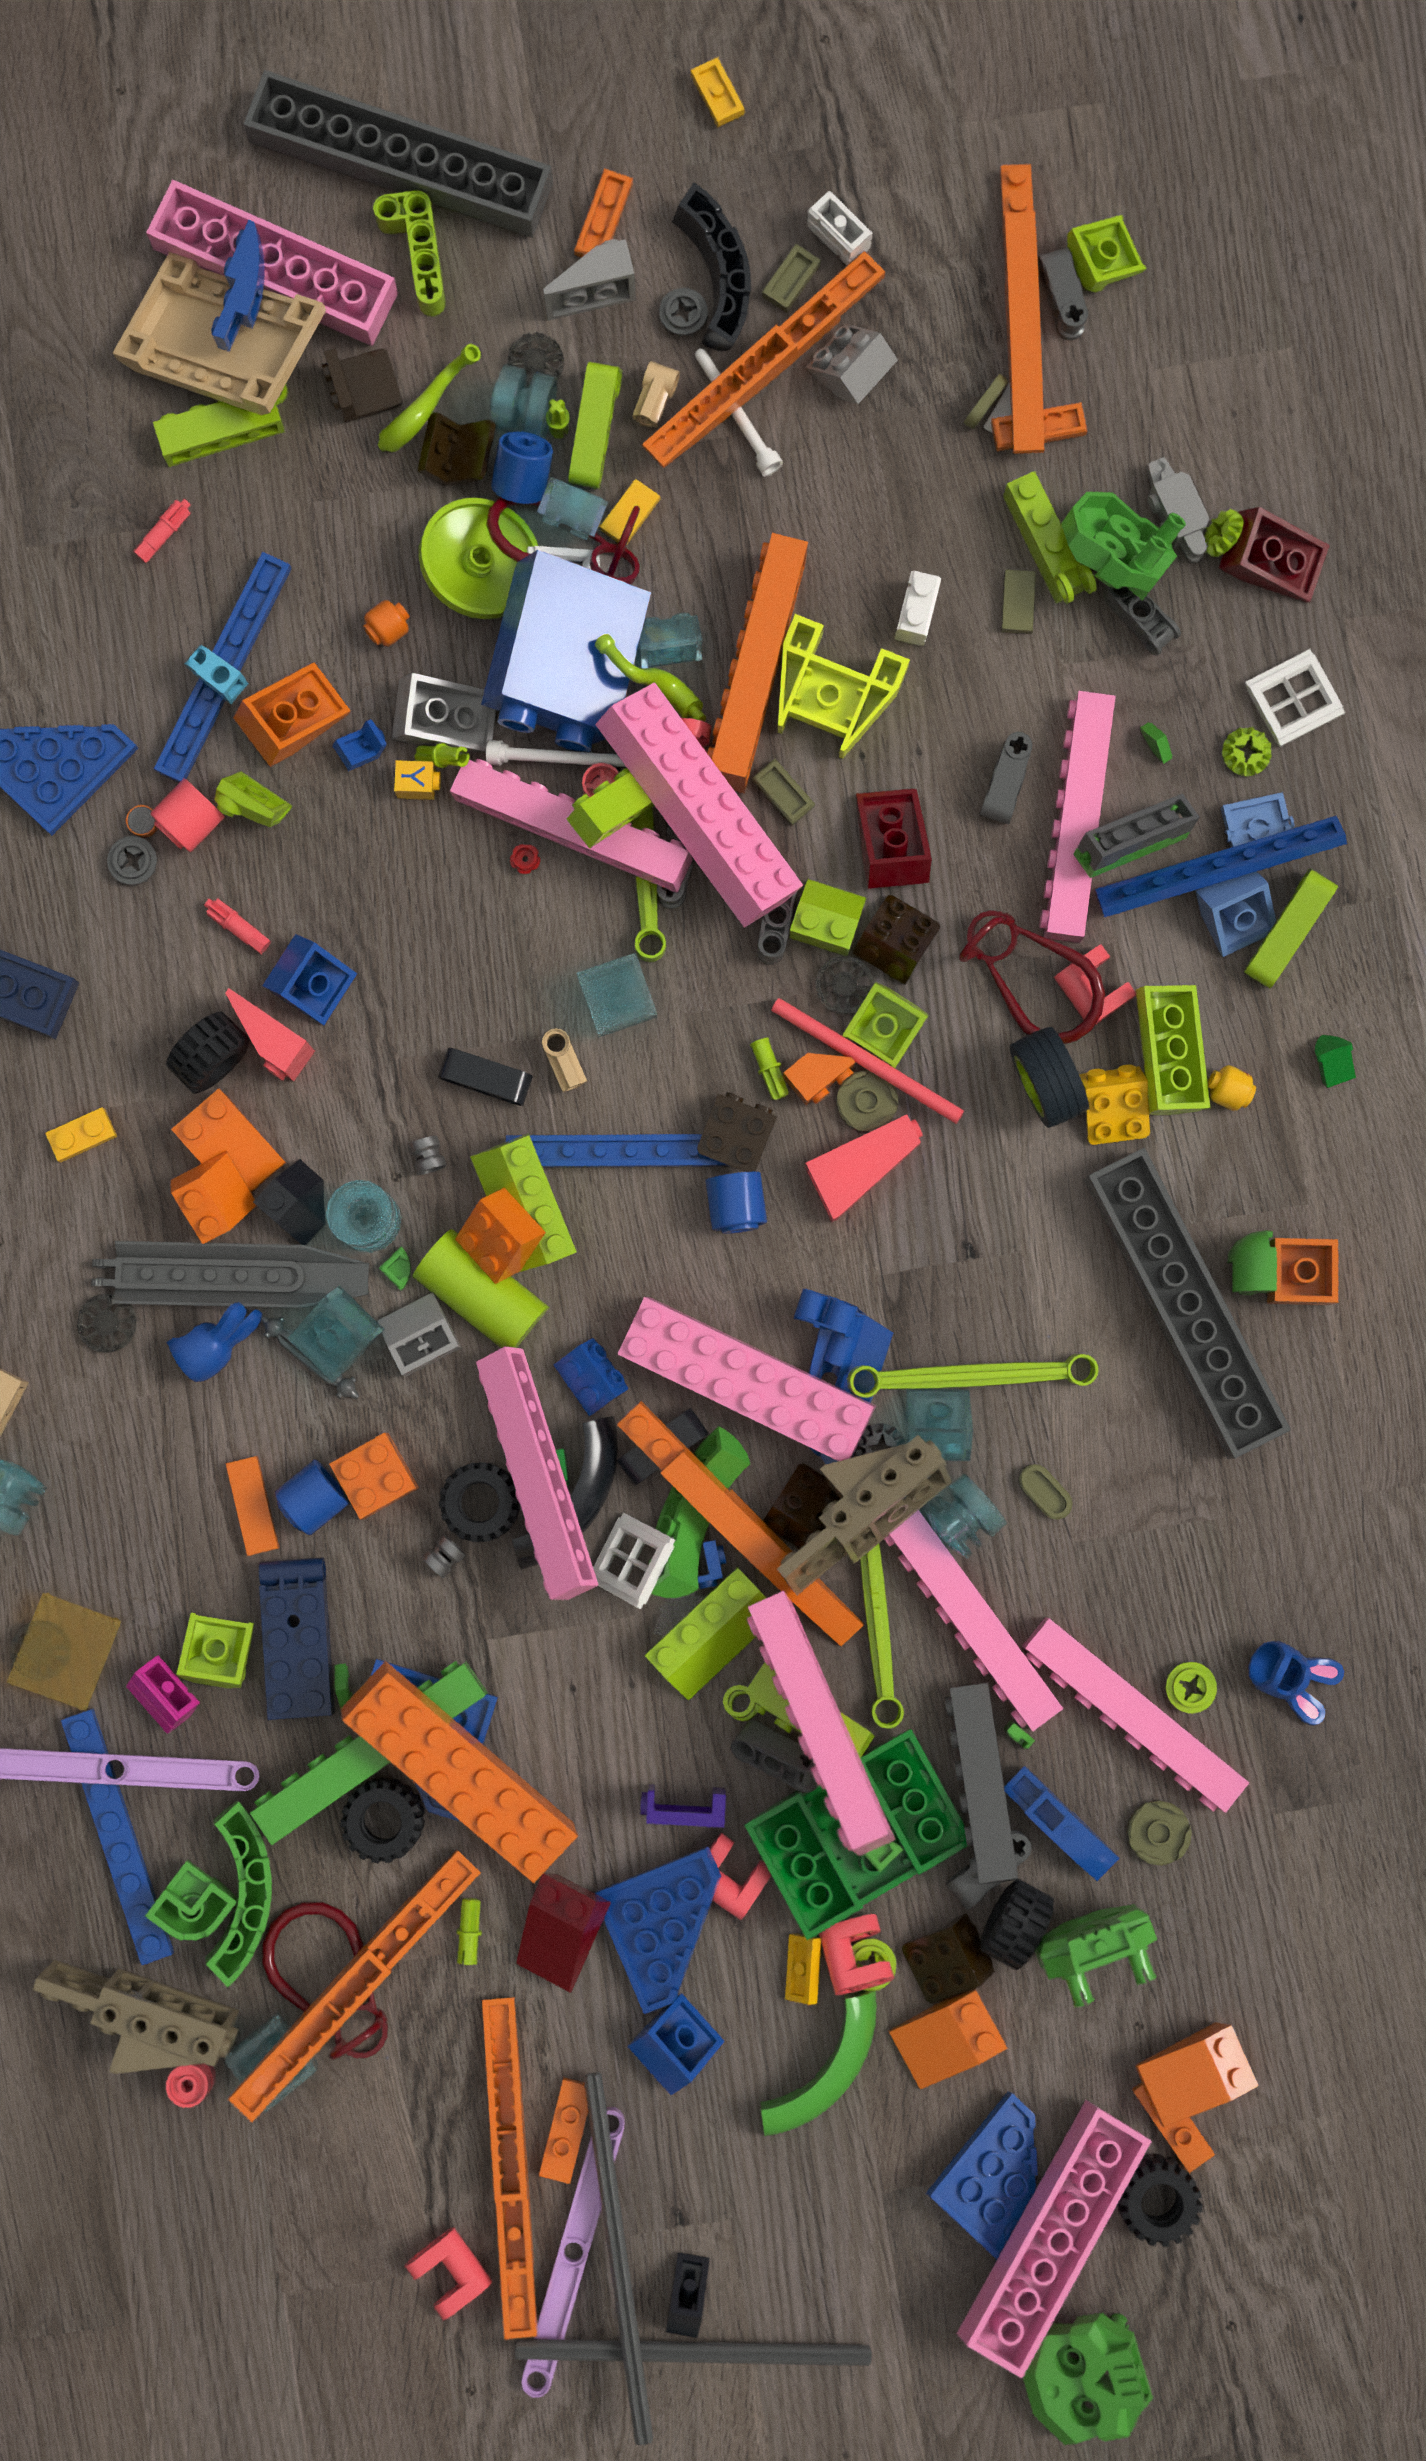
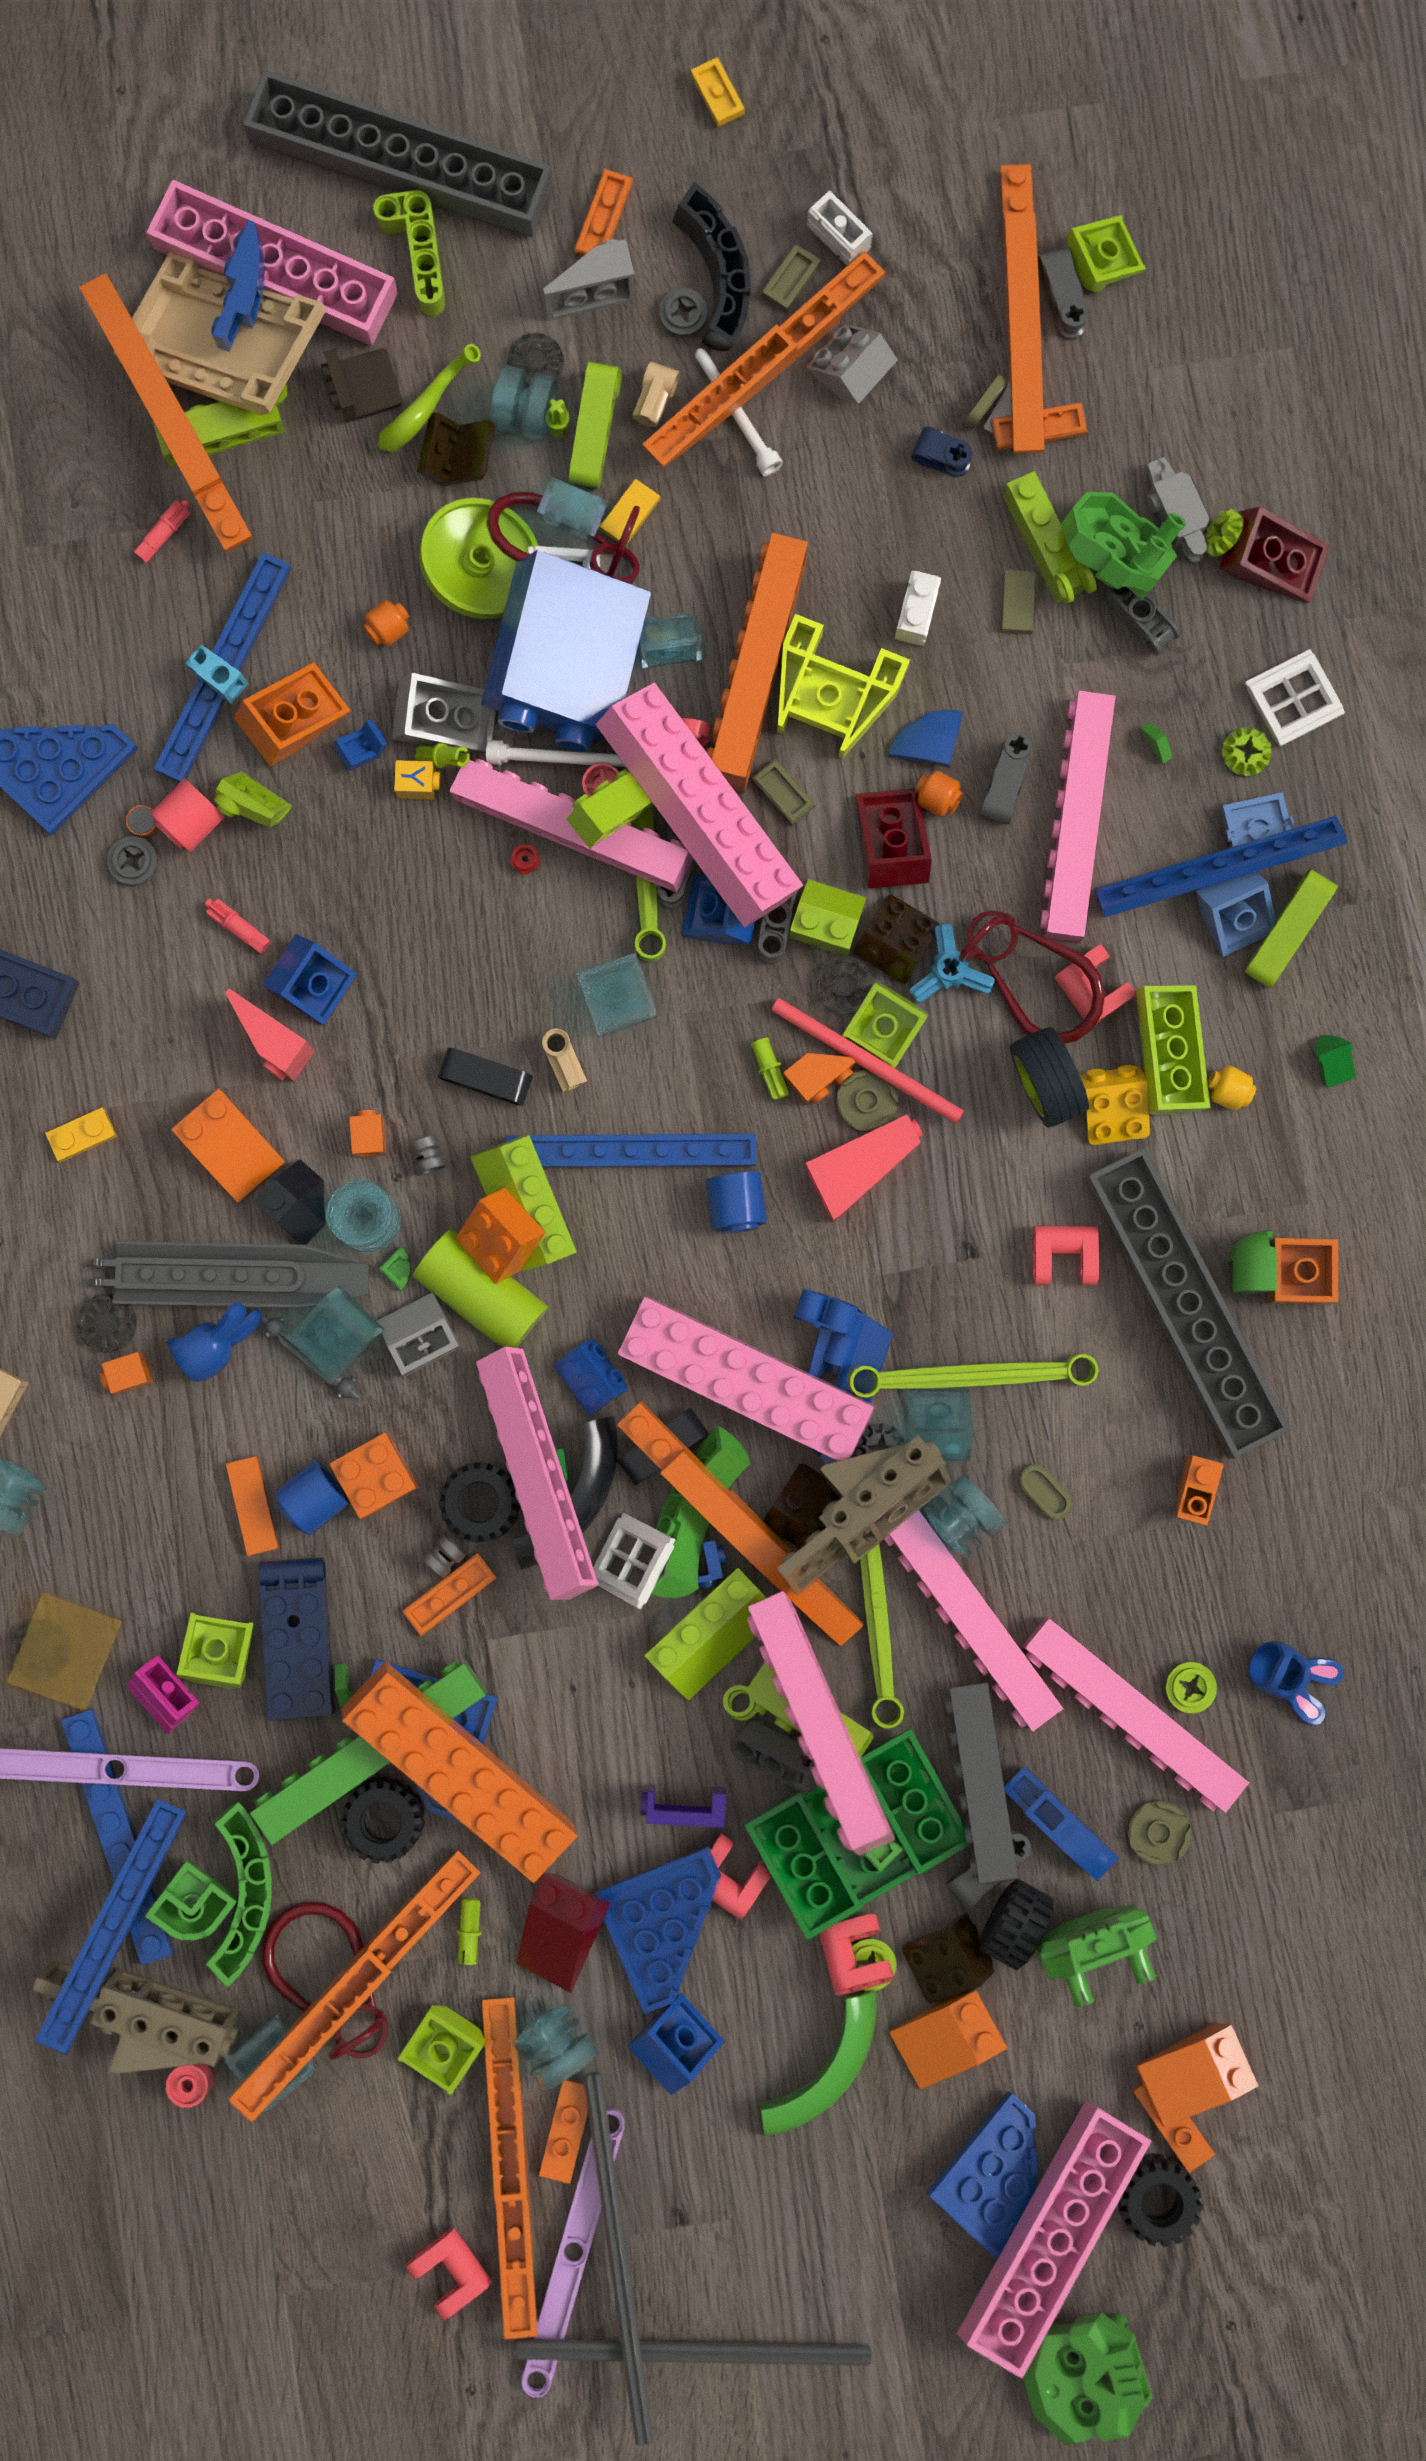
(110, 1928): none -> blue plate
(126, 1373): none -> orange brick
(166, 413): none -> orange slope
(207, 1052): black tyre -> none
(213, 1197): orange slope -> none
(368, 1134): none -> orange brick
(443, 2047): none -> lime slope
(449, 1594): none -> orange tile
(521, 467): blue piece -> none
(556, 2048): none -> clear light blue wheel
(675, 691): lime animal -> none
(687, 2295): black slope -> none
(711, 918): none -> blue slope
(736, 1132): dark brown bracket -> none
(803, 1969): yellow plate -> none
(929, 738): none -> blue brick
(938, 450): none -> dark blue piece
(939, 793): none -> orange head
(948, 955): none -> dark azure bush
(1018, 1735): bright green tile -> none
(1065, 1240): none -> coral connector
(1136, 835): dark grey piece -> none
(1198, 1489): none -> orange slope

